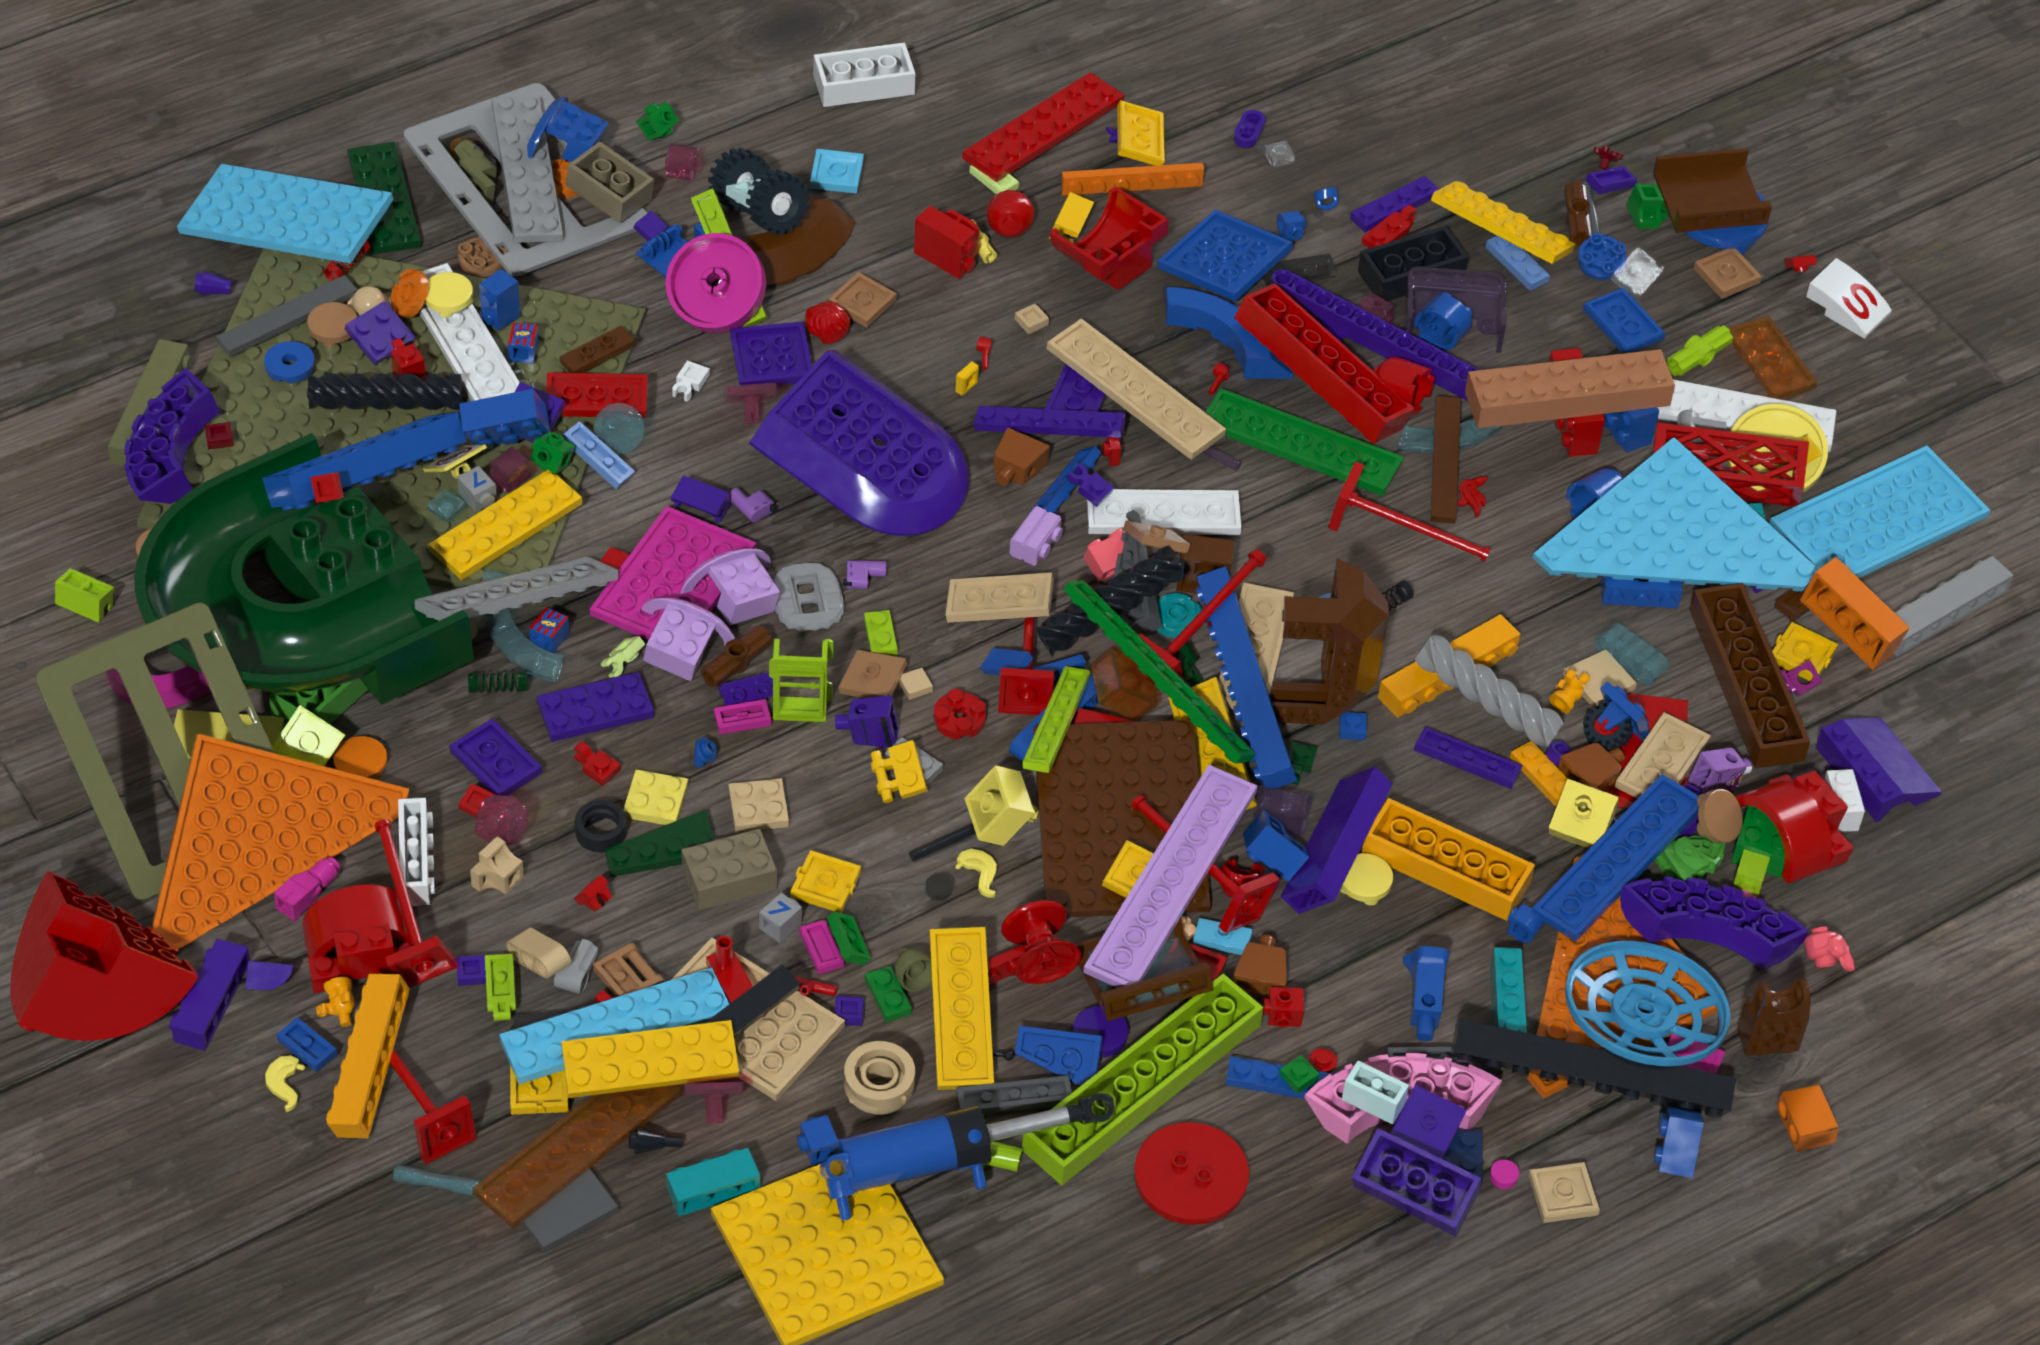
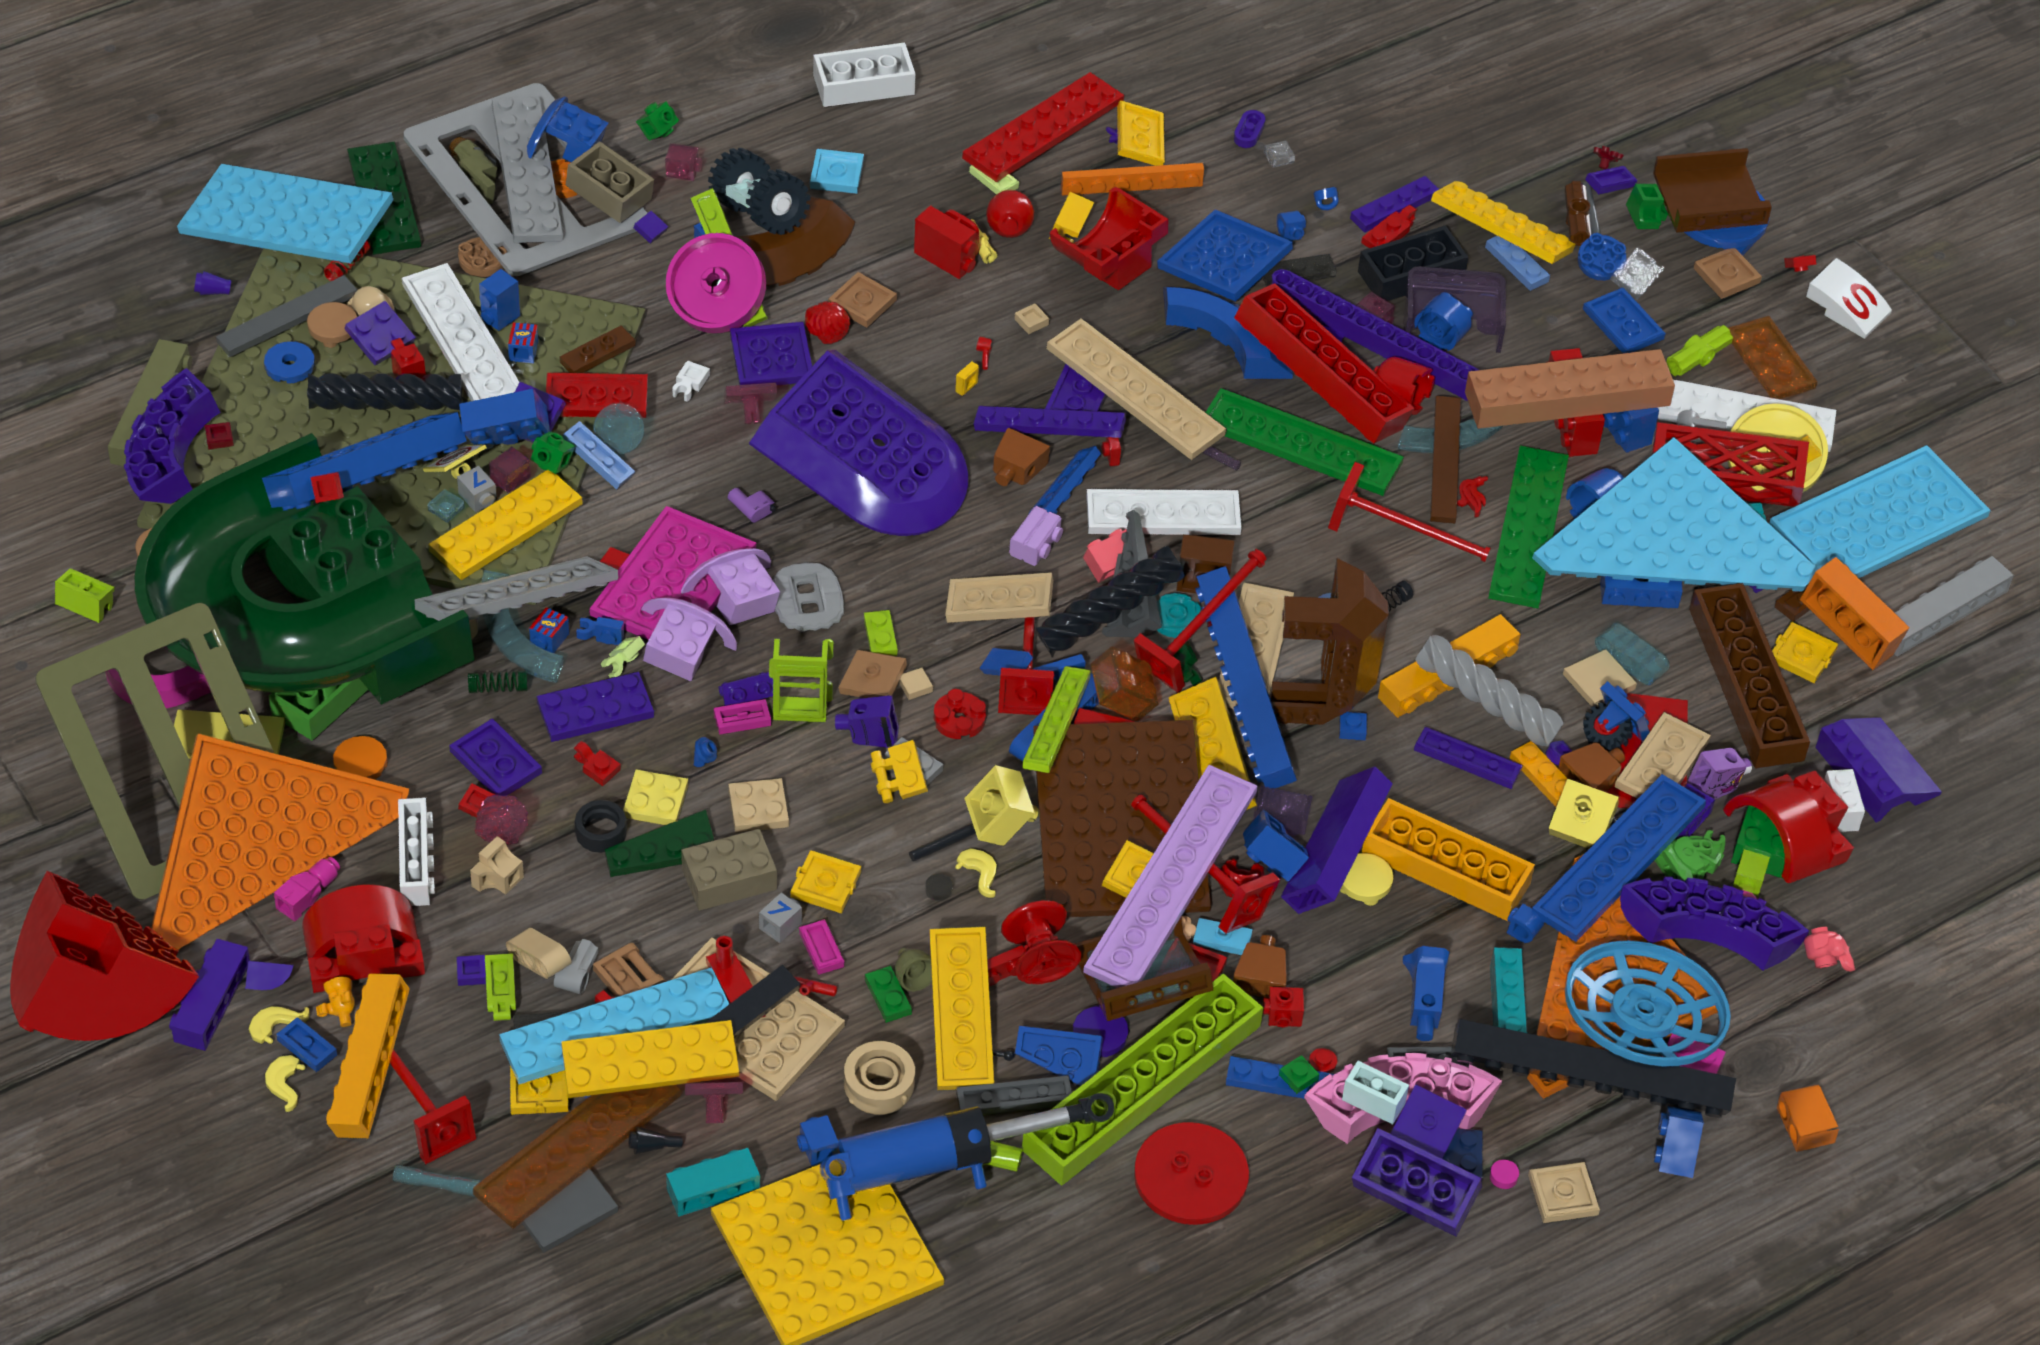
(266, 1019): none -> light yellow piece
(308, 738): neon yellow tile -> none
(410, 293): orange tile -> none
(423, 958): red tile -> none
(449, 293): light yellow tile -> none
(594, 889): red tile -> none
(606, 630): none -> blue plate
(662, 248): blue hinge -> none
(702, 497): dark purple hinge -> none
(736, 656): reddish brown piece -> none
(848, 938): green plate -> none
(850, 1009): dark purple tile -> none
(860, 570): medium lavender piece -> none
(1091, 487): dark purple plate -> none
(1156, 536): medium nougat plate -> none
(1164, 677): green plate -> none
(1221, 373): red hand -> none
(1302, 758): dark green plate -> none
(1528, 526): none -> green plate
(1569, 691): light orange piece -> none
(1719, 816): medium nougat tile -> none
(1774, 1019): reddish brown brick -> none
(1792, 681): magenta bracket -> none

